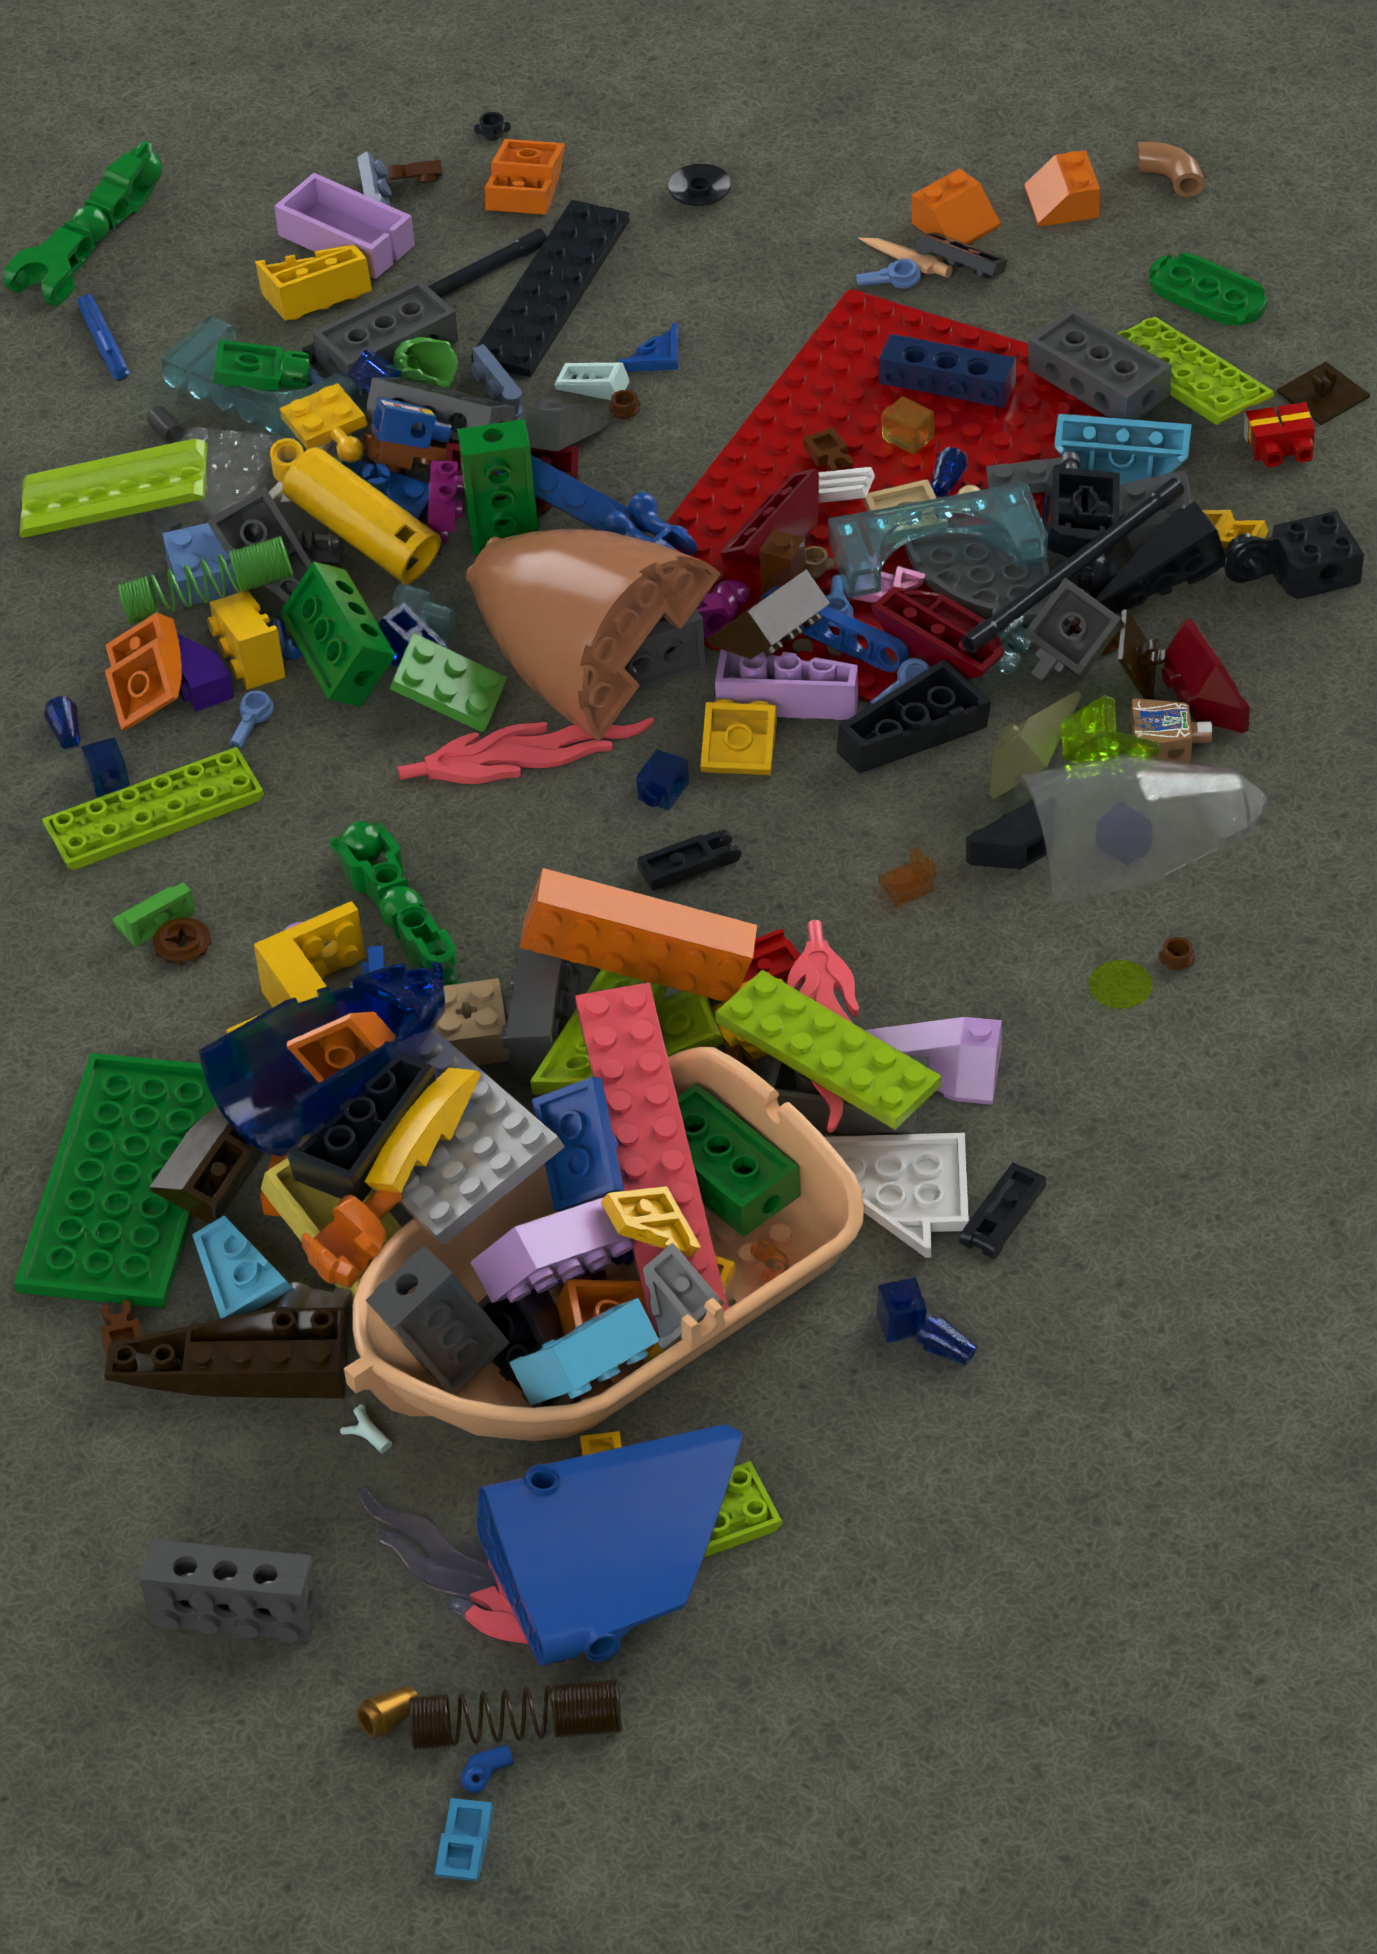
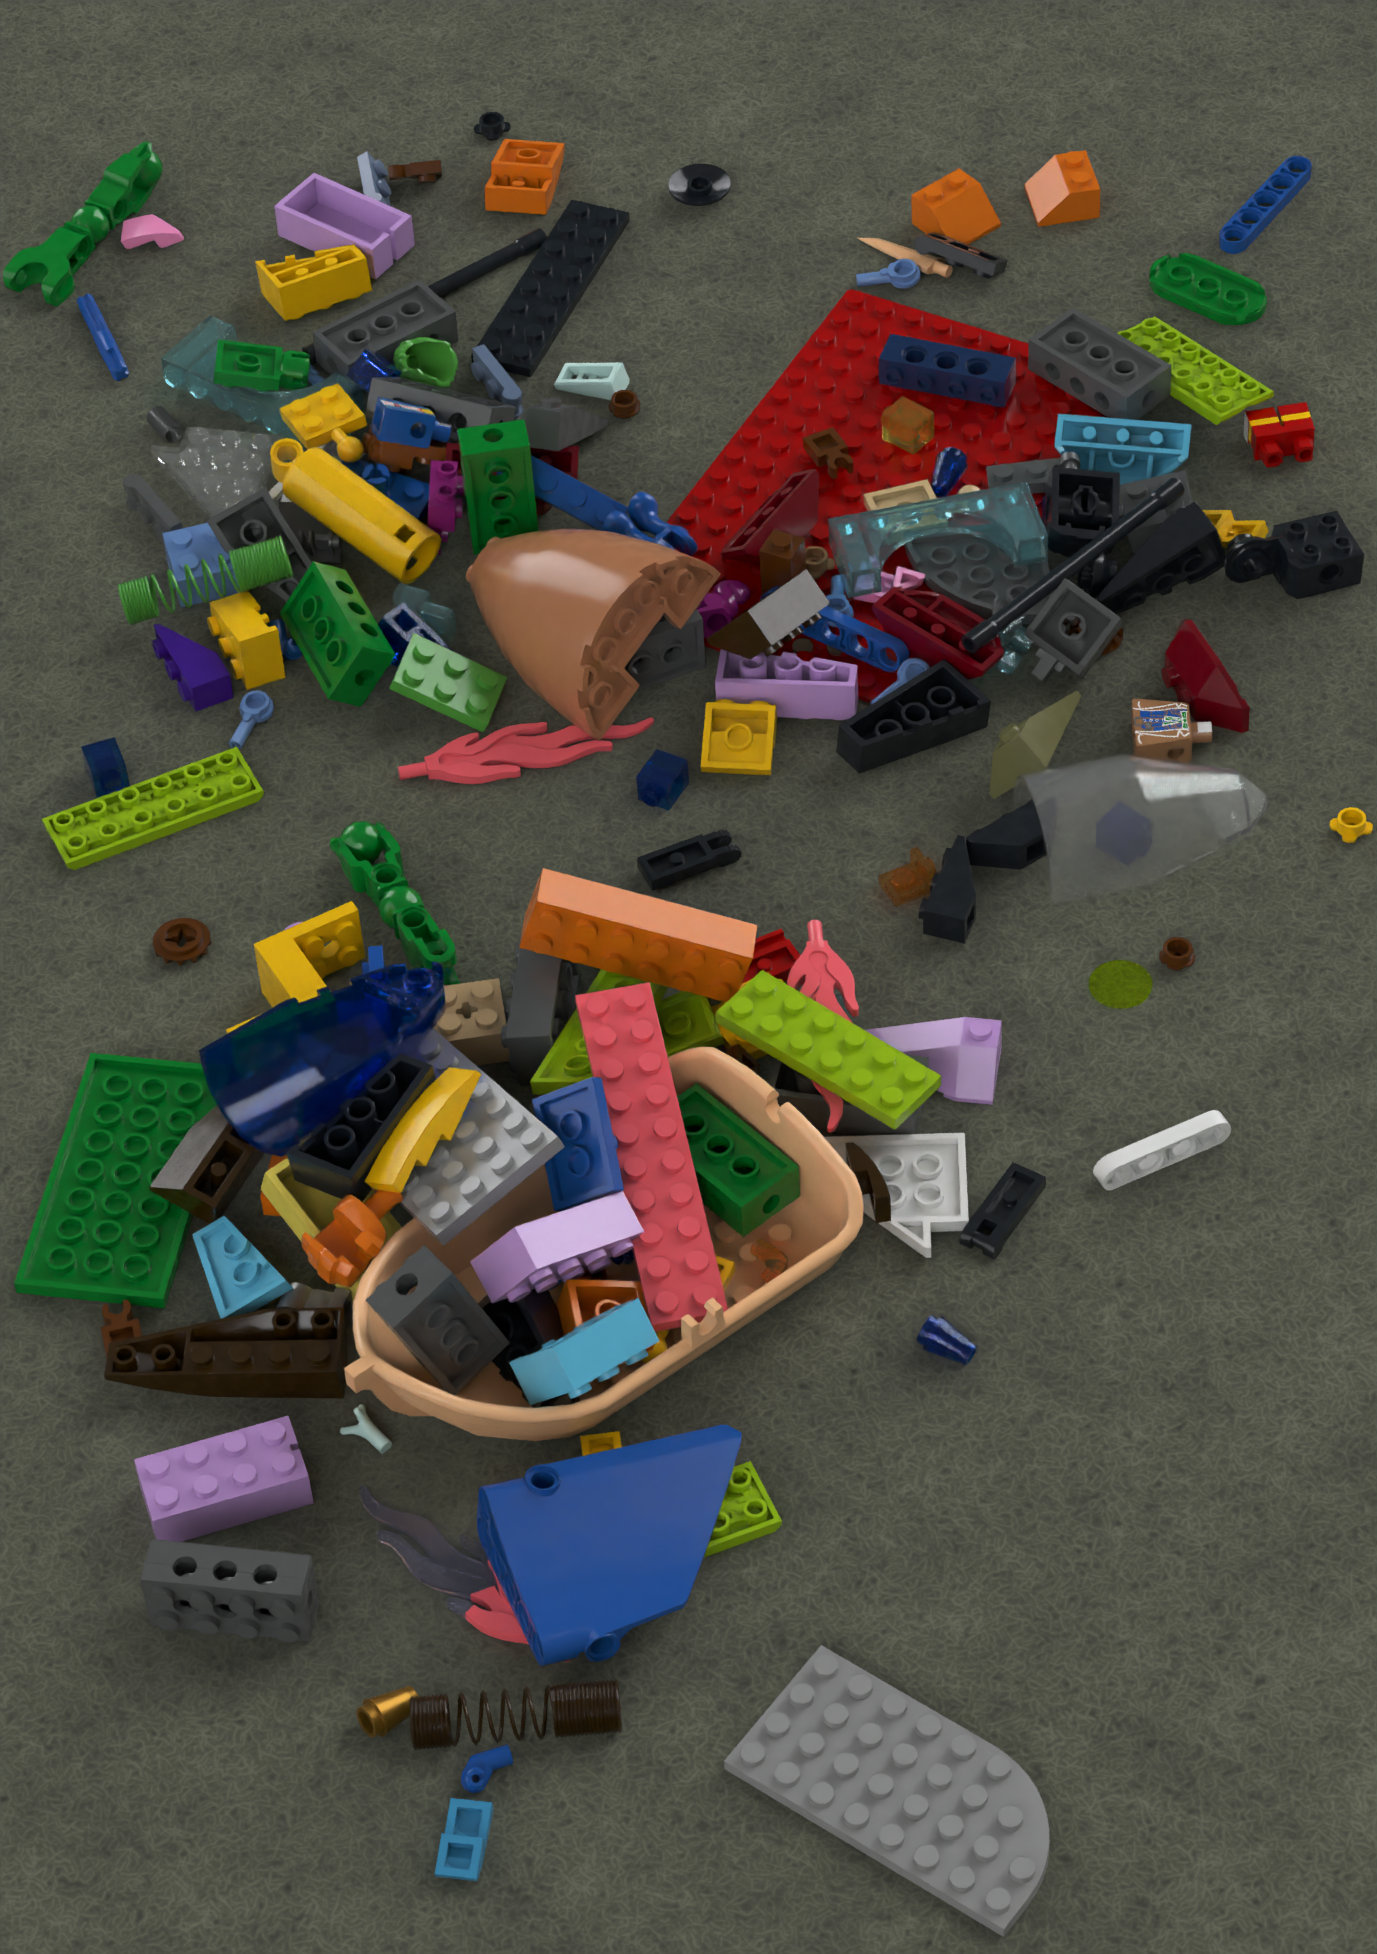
(63, 720): clear blue cone -> none
(113, 487): lime plate -> none
(144, 669): orange slope -> none
(144, 919): bright green panel -> none
(146, 229): none -> bright pink slope
(224, 1481): none -> lavender piece
(340, 1043): orange slope -> none
(651, 1218): yellow wing -> none
(656, 353): blue tile -> none
(675, 1292): light grey wing -> none
(845, 484): white tile -> none
(870, 1181): none -> dark brown slope
(901, 1309): clear blue brick -> none
(902, 1788): none -> light grey plate
(952, 898): none -> black slope
(1093, 735): clear neon green bracket -> none
(1139, 656): dark brown piece -> none
(1162, 1149): none -> white beam
(1172, 163): medium nougat cylinder -> none
(1265, 194): none -> blue beam
(1325, 392): dark brown piece -> none
(1351, 824): none -> yellow plate

